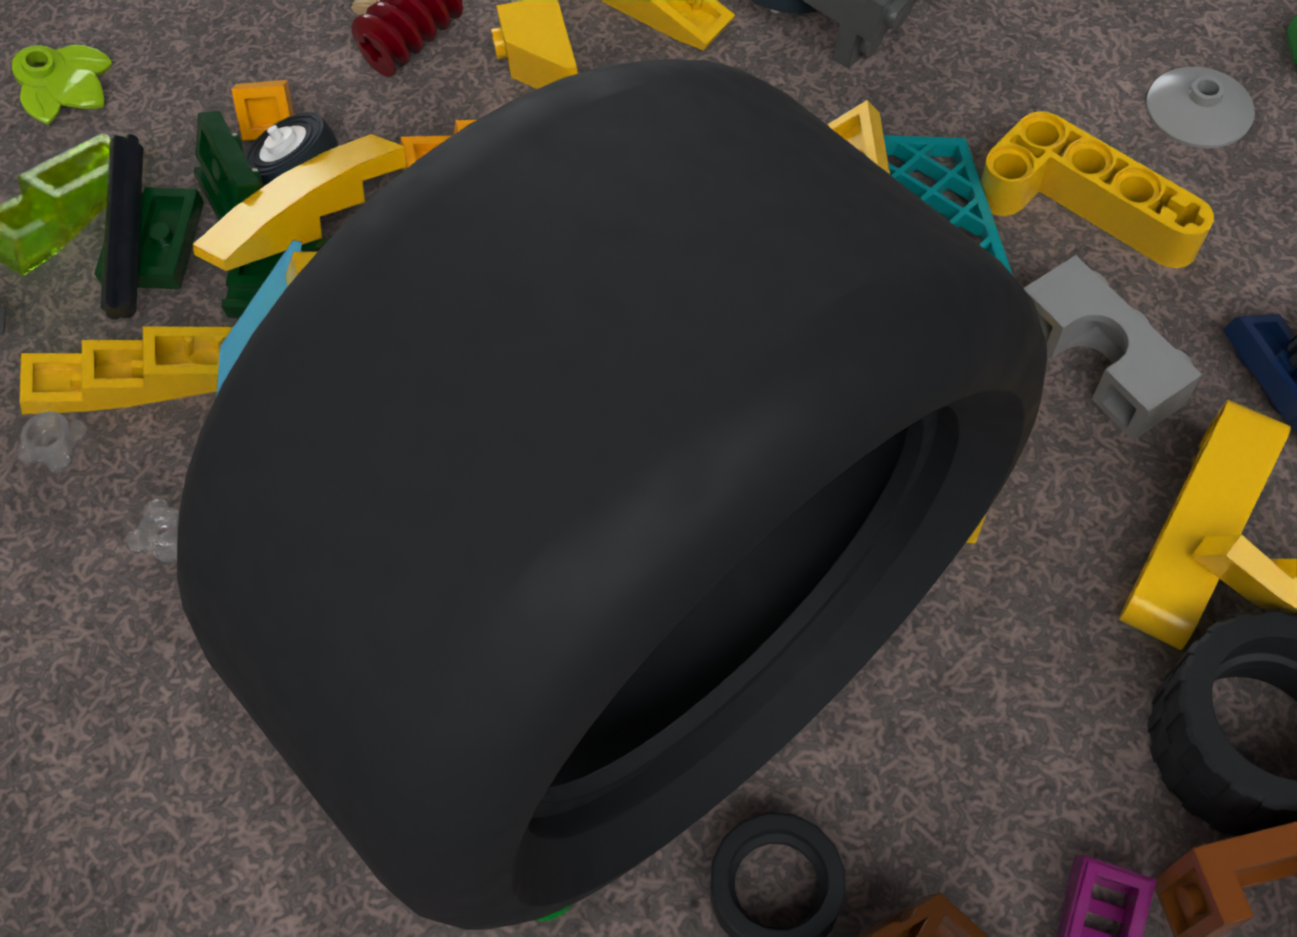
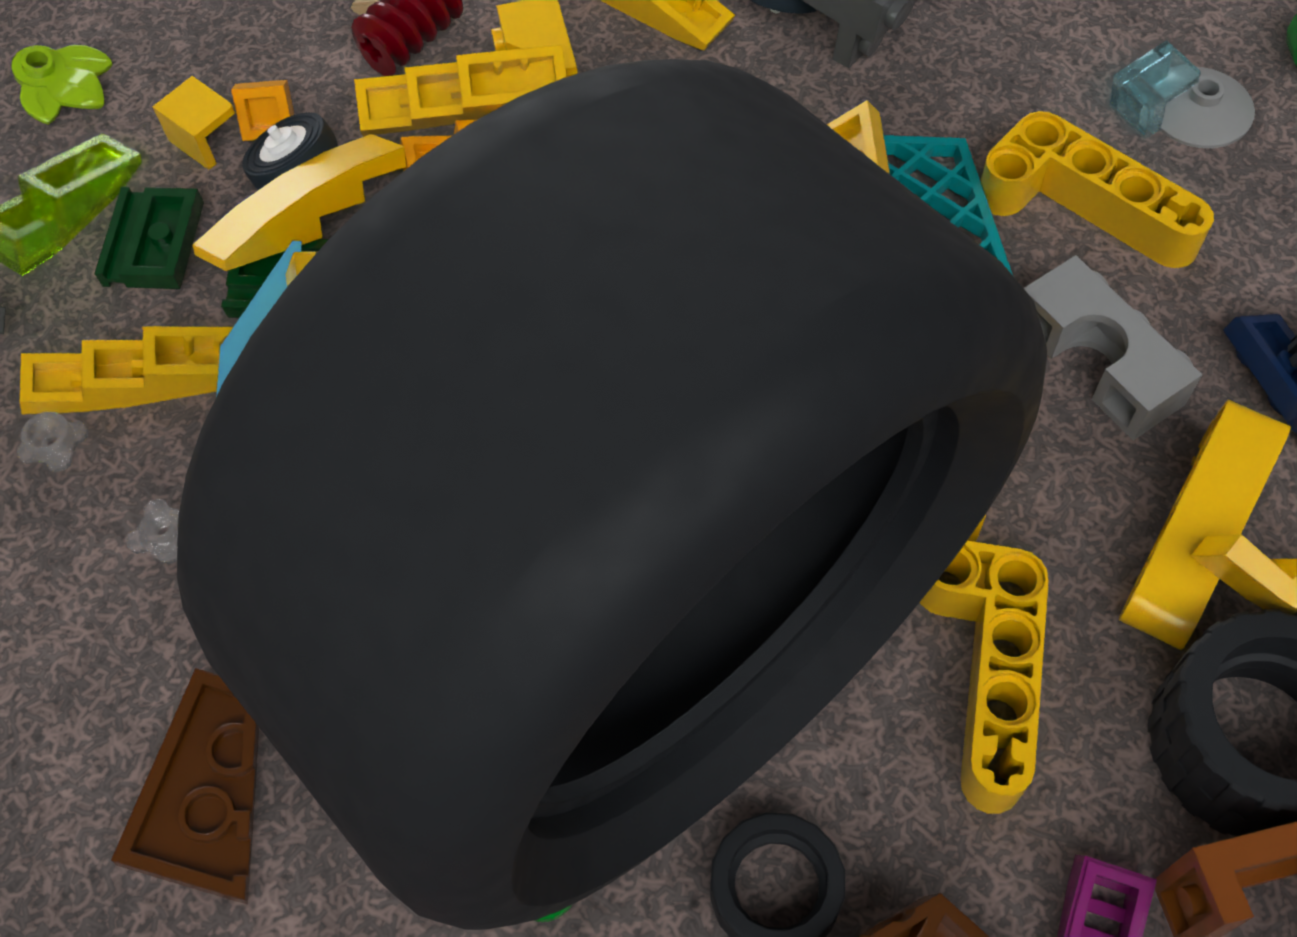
(122, 228): black axle -> none
(190, 116): none -> yellow panel
(198, 797): none -> reddish brown wing
(223, 169): dark green plate -> none
(456, 90): none -> yellow slope
(996, 675): none -> yellow beam
(1149, 84): none -> clear light blue panel

